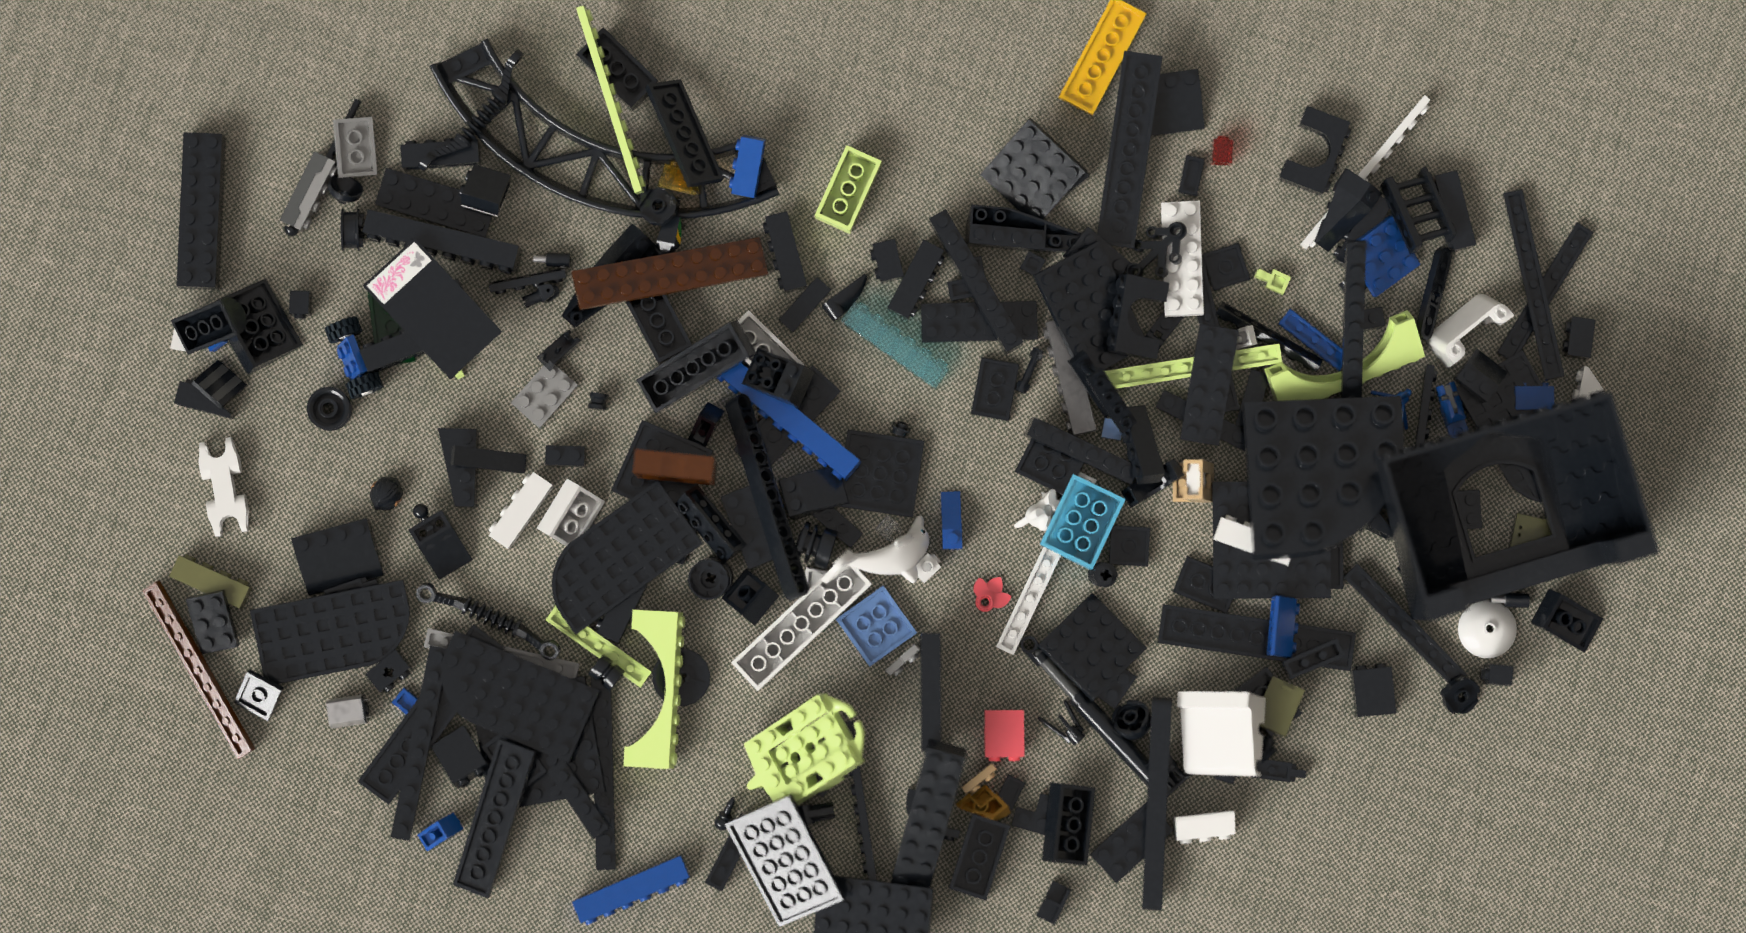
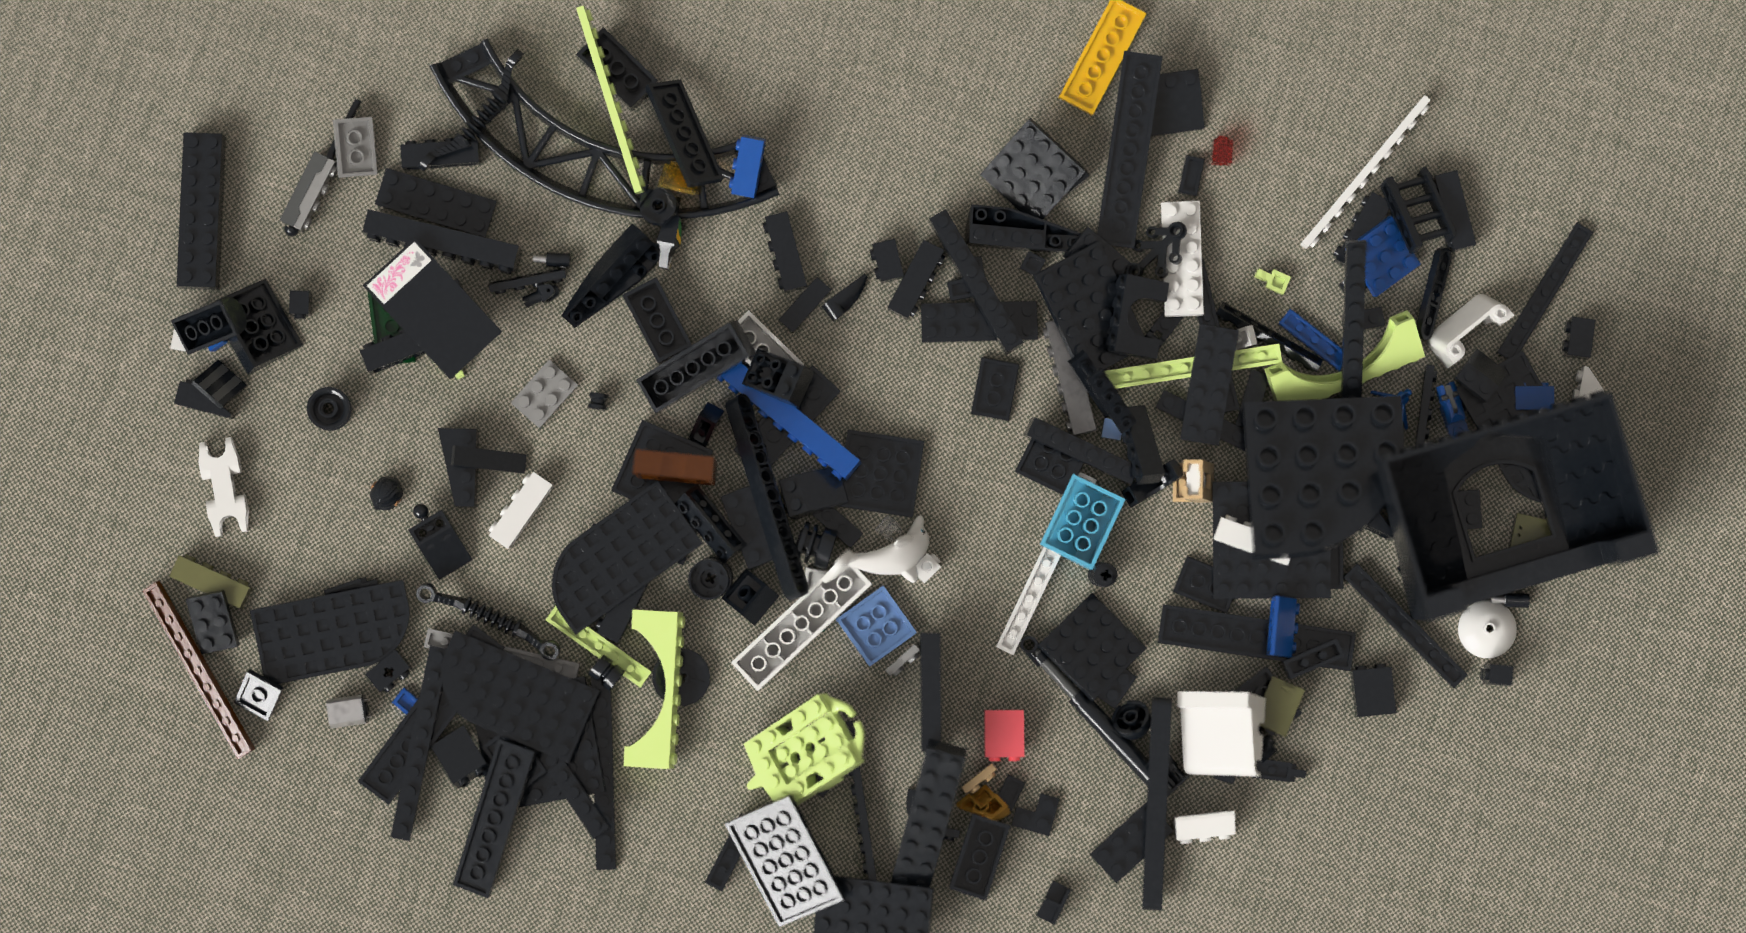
(337, 555): black slope -> none
(345, 189): black piece -> none
(348, 351): plate -> none
(351, 230): black wheel -> none
(440, 831): blue slope -> none
(485, 190): black piece -> none
(558, 350): black hinge -> none
(565, 456): black brick -> none
(570, 513): white slope -> none
(631, 889): blue brick -> none
(669, 273): reddish brown plate -> none
(725, 815): black bar -> none
(817, 812): black piece -> none
(848, 189): yellowish green brick -> none
(895, 345): clear light blue brick -> none
(900, 428): black plate -> none
(951, 520): blue slope -> none
(992, 592): coral plate -> none
(1023, 385): black bar -> none
(1040, 513): white animal -> none
(1068, 824): black brick -> none
(1074, 734): black plant -> none
(1129, 546): black plate -> none
(1226, 267): black tile -> none
(1333, 132): black arch -> none
(1349, 204): black wedge -> none
(1454, 688): black plate -> none
(1533, 285): black plate -> none
(1566, 620): black slope -> none

